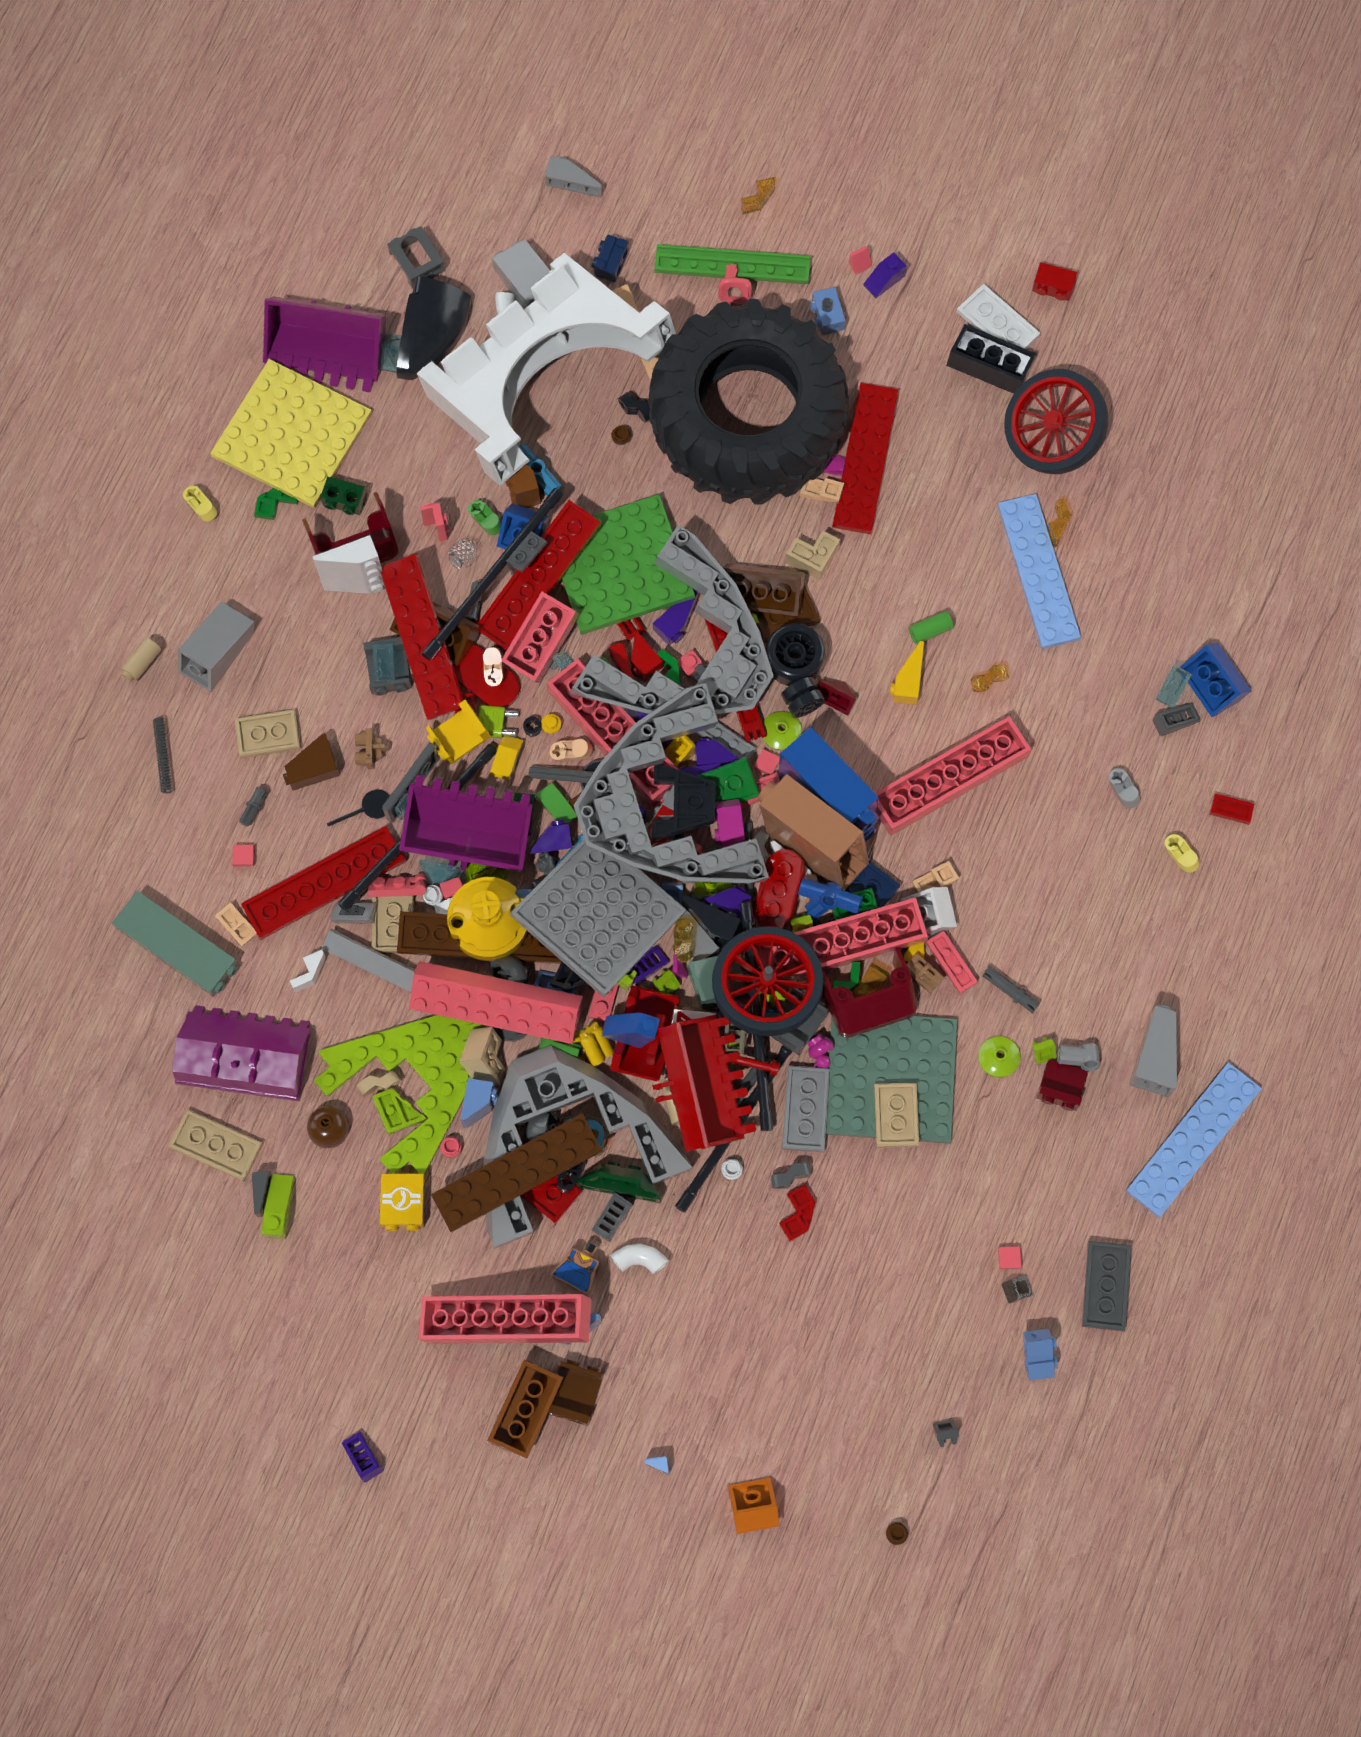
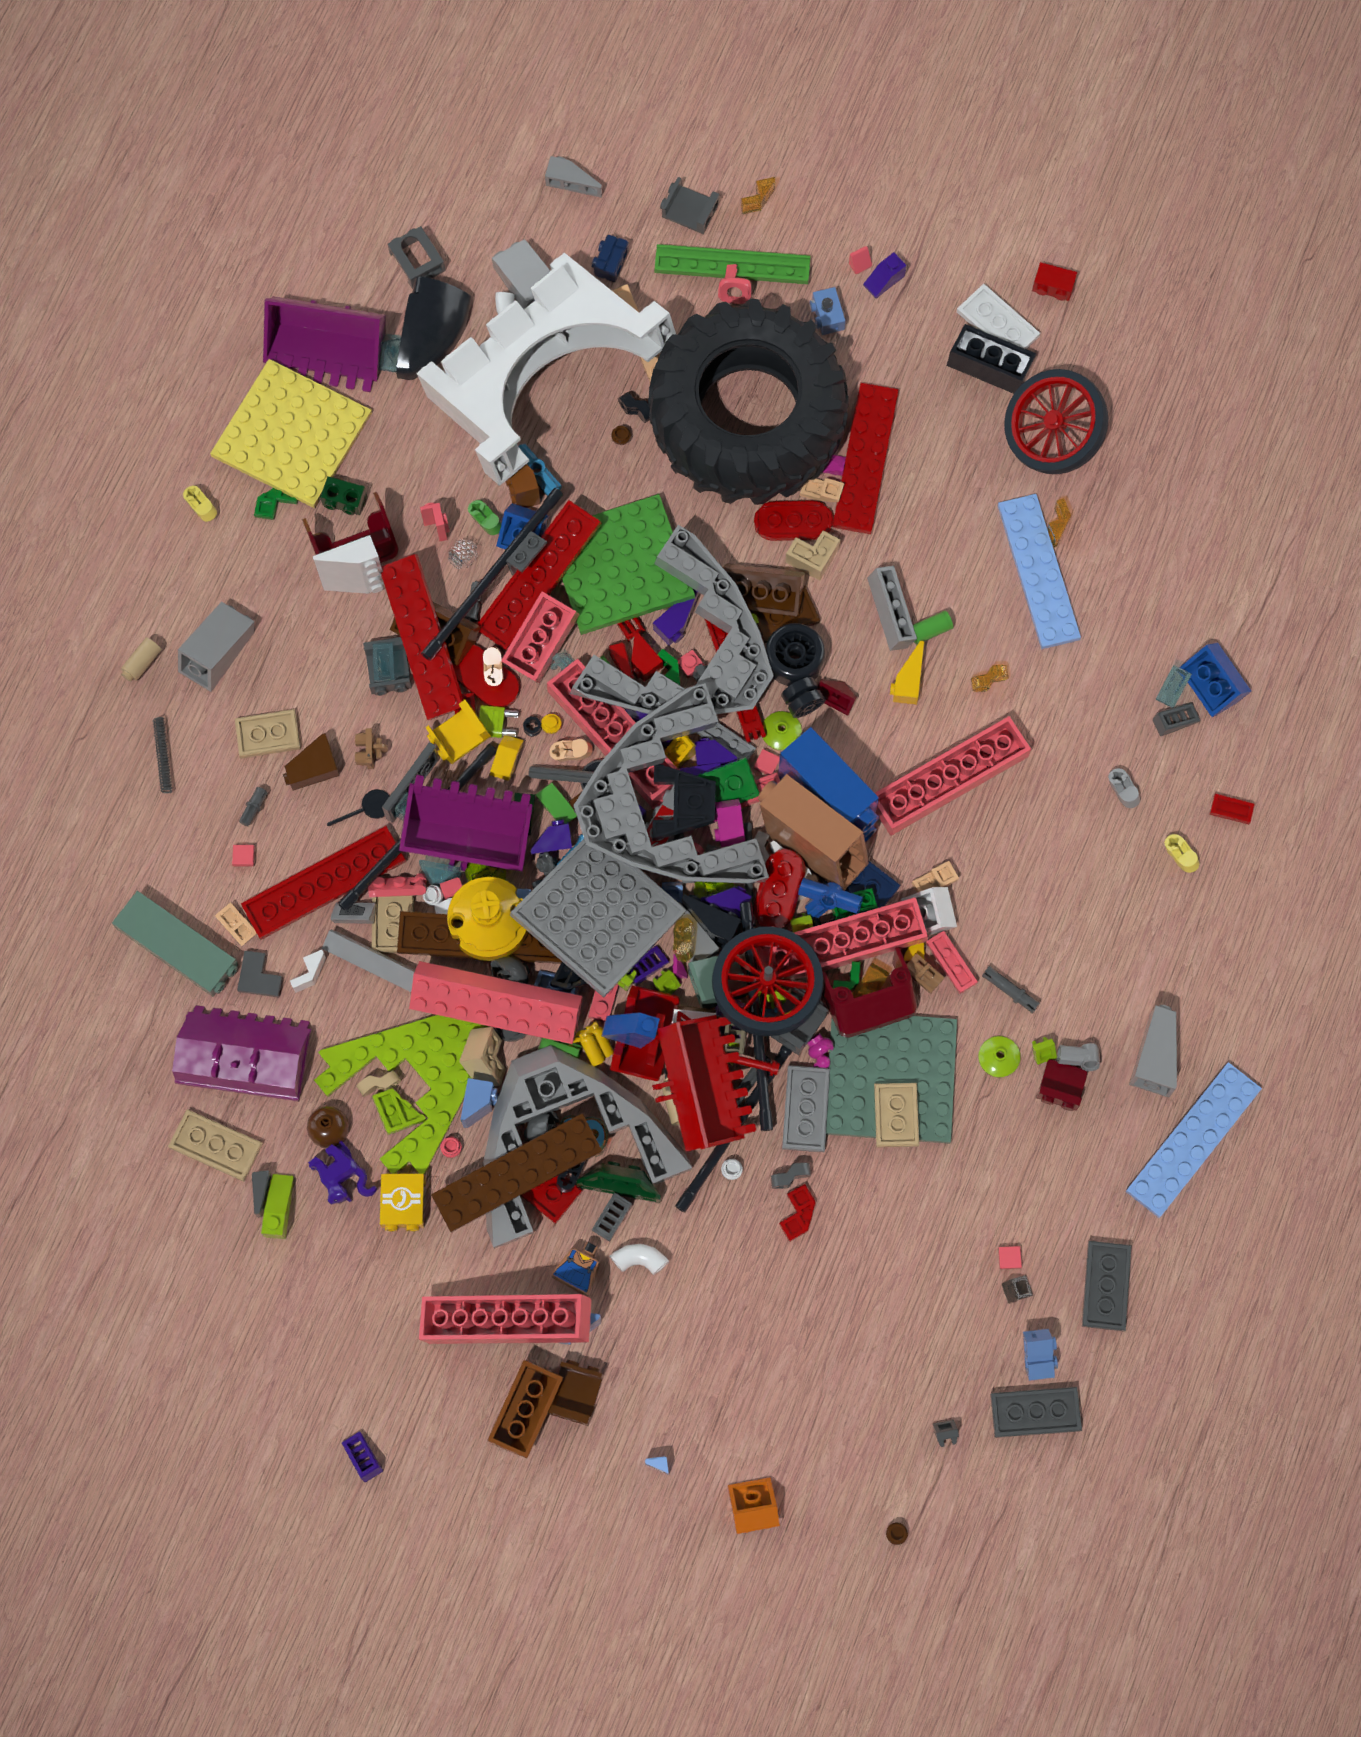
(252, 977): none -> dark grey tile
(339, 1171): none -> dark purple animal
(689, 207): none -> dark grey panel
(792, 520): none -> red tile
(891, 608): none -> light grey brick
(1035, 1412): none -> dark grey plate

